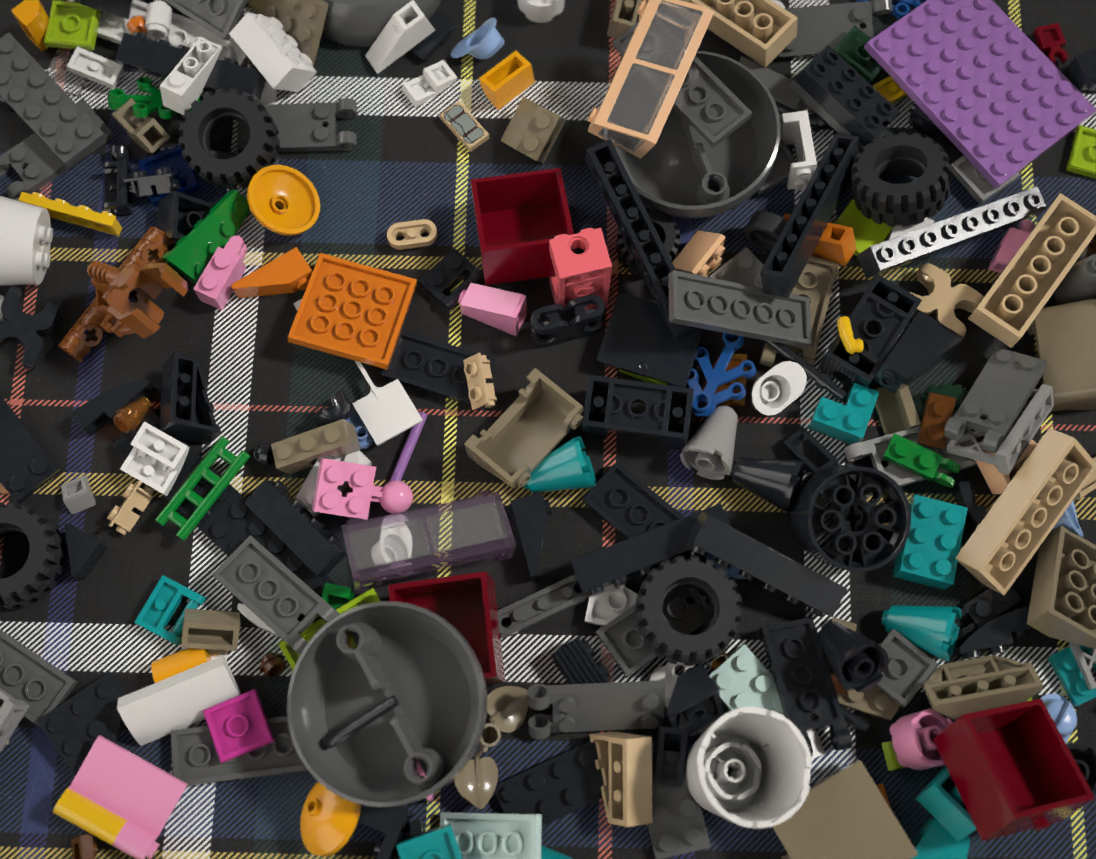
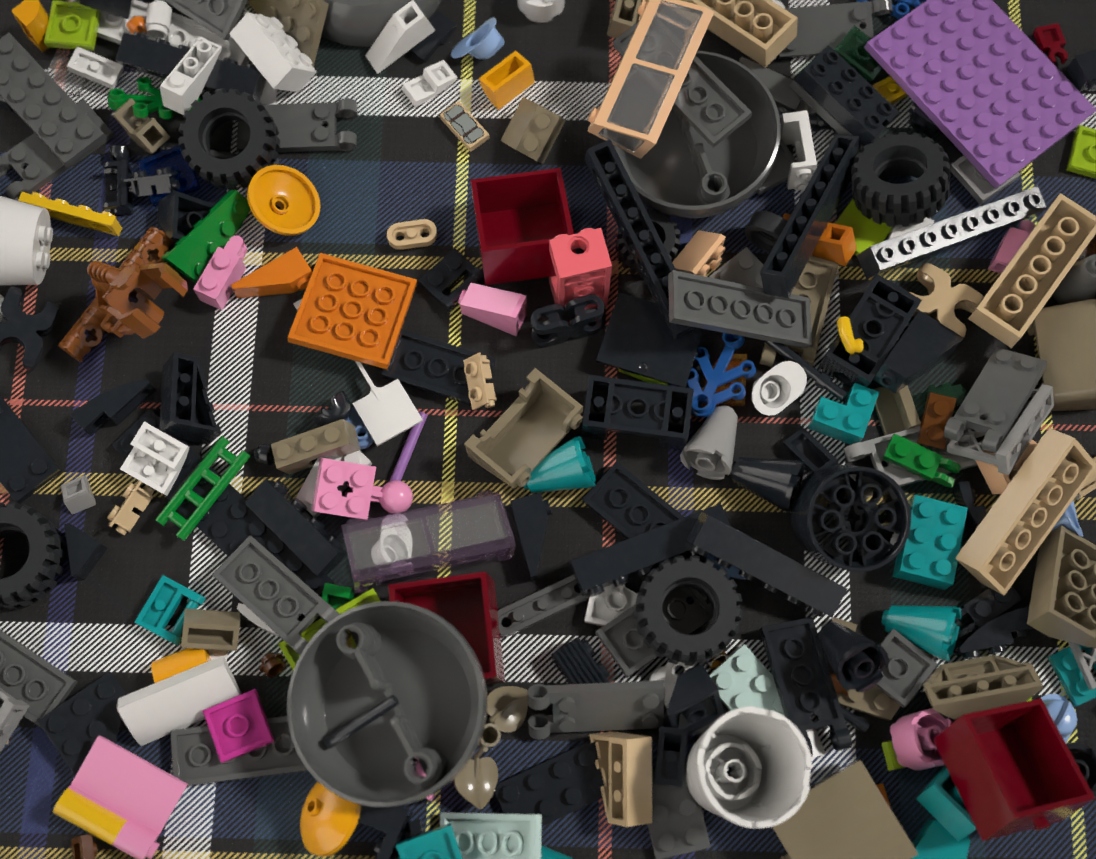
(130, 416): clear orange cone -> none

